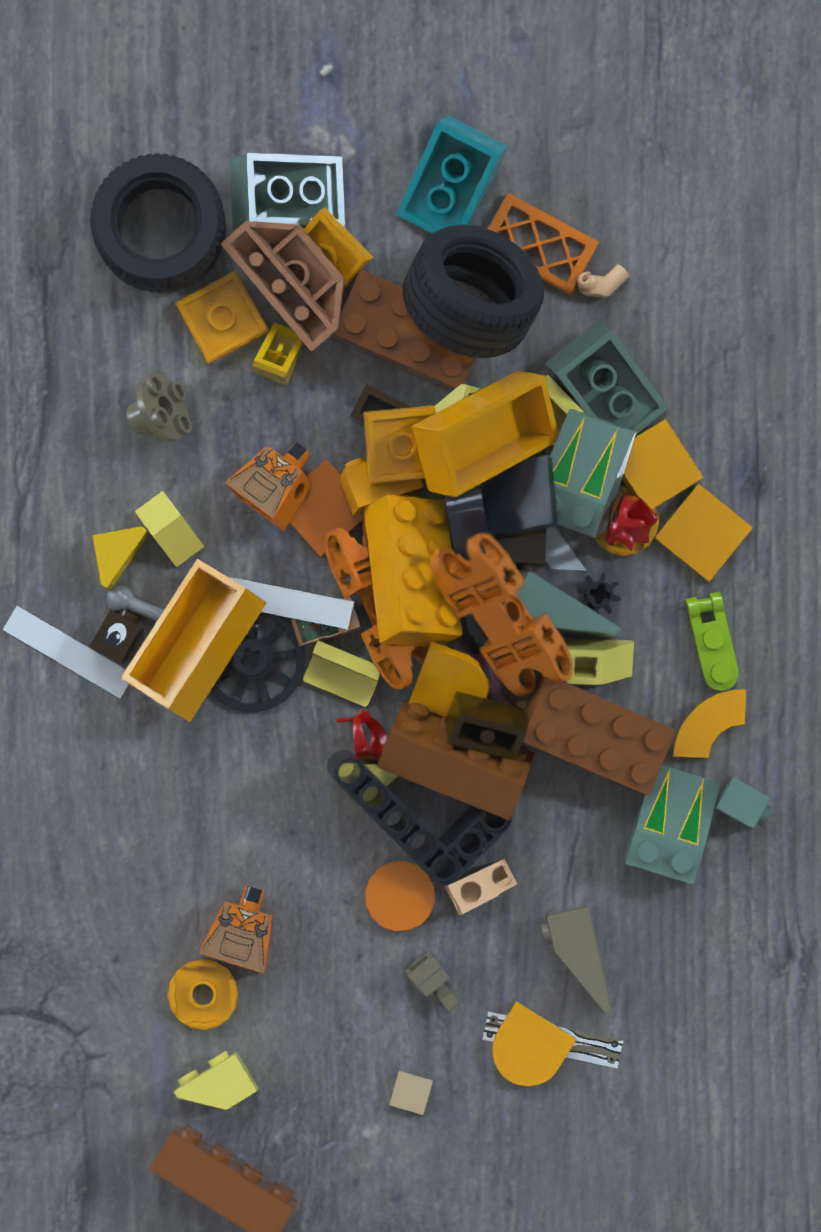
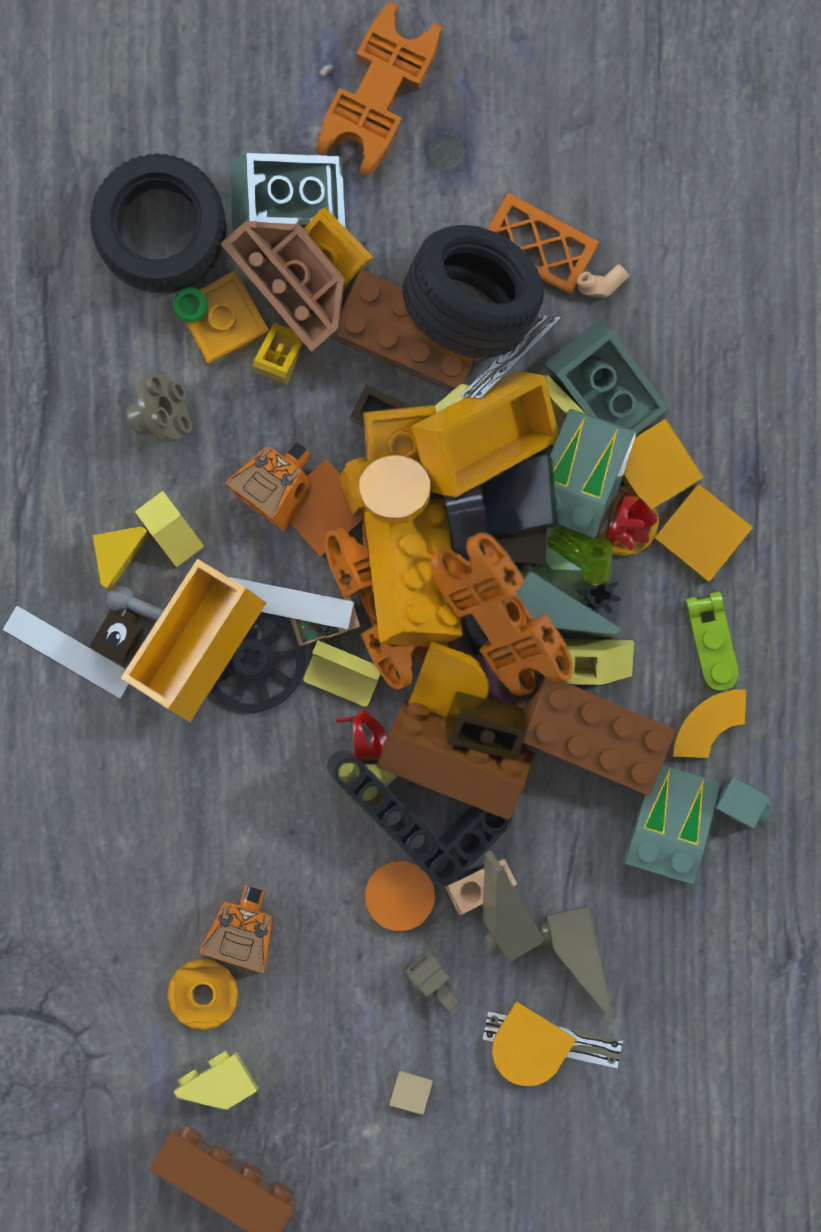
(190, 305): none -> green tile
(367, 113): none -> orange piece
(394, 489): none -> light orange tile
(451, 176): teal slope -> none
(505, 914): none -> dark tan slope
(506, 361): none -> sticker
(589, 554): none -> clear neon green piece

